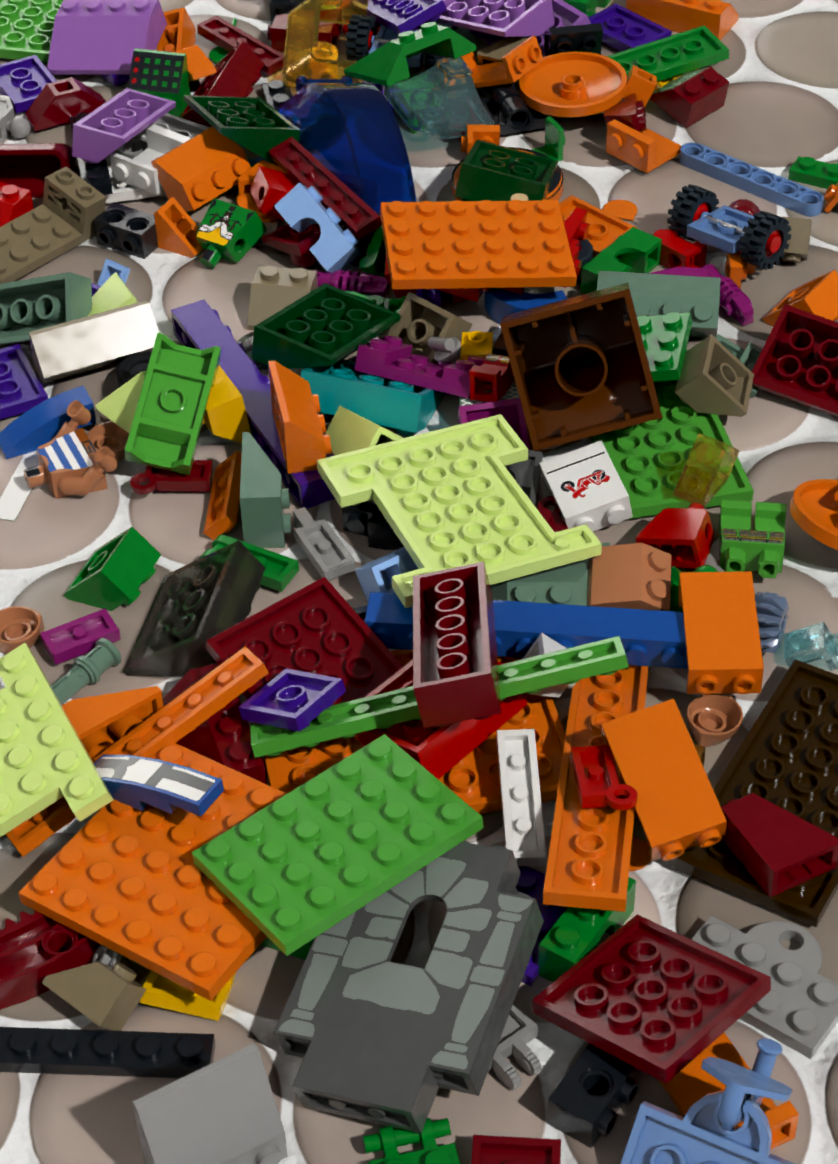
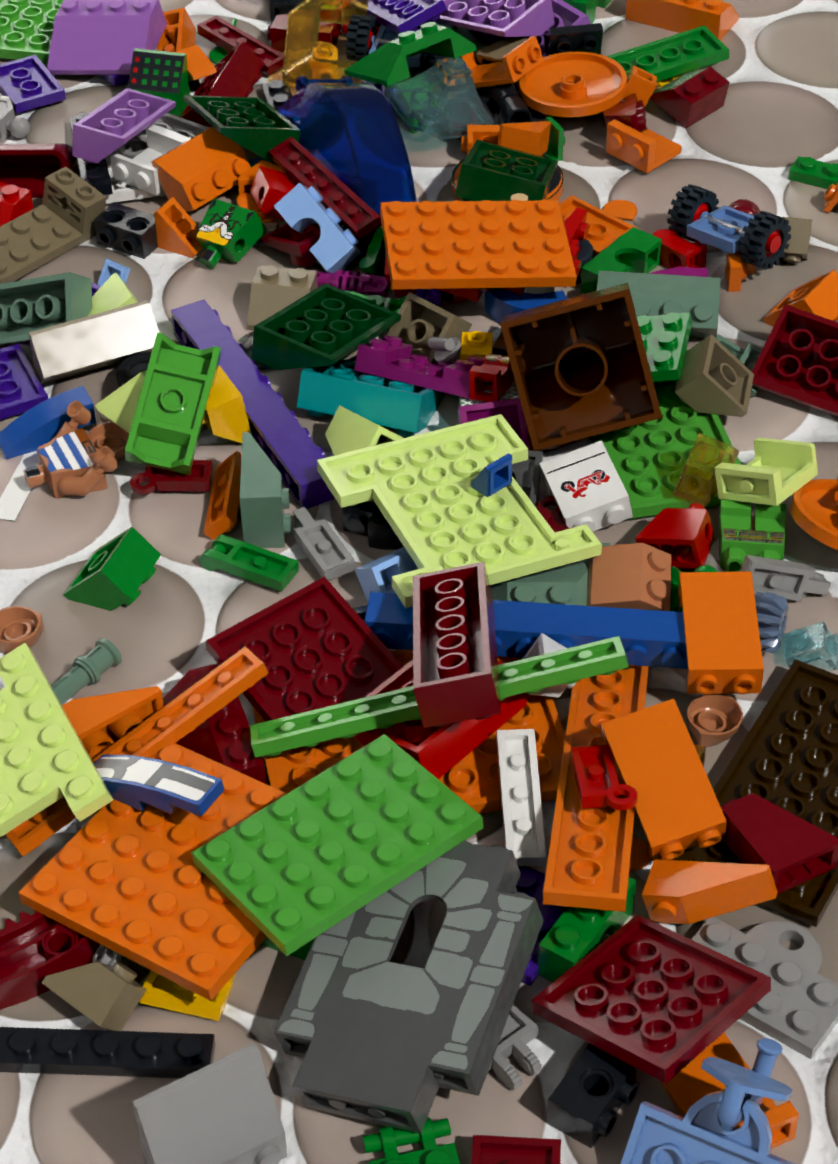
(61, 101): dark red slope -> none
(79, 636): magenta plate -> none
(192, 608): clear smoke slope -> none
(292, 699): dark purple plate -> none
(297, 420): orange slope -> none
(494, 476): none -> blue slope
(526, 136): none -> orange slope
(627, 29): dark purple plate -> none
(701, 890): none -> orange slope
(732, 298): magenta hinge -> none
(748, 178): medium blue beam -> none
(771, 476): none -> yellowish green panel
(784, 577): none -> light grey hinge

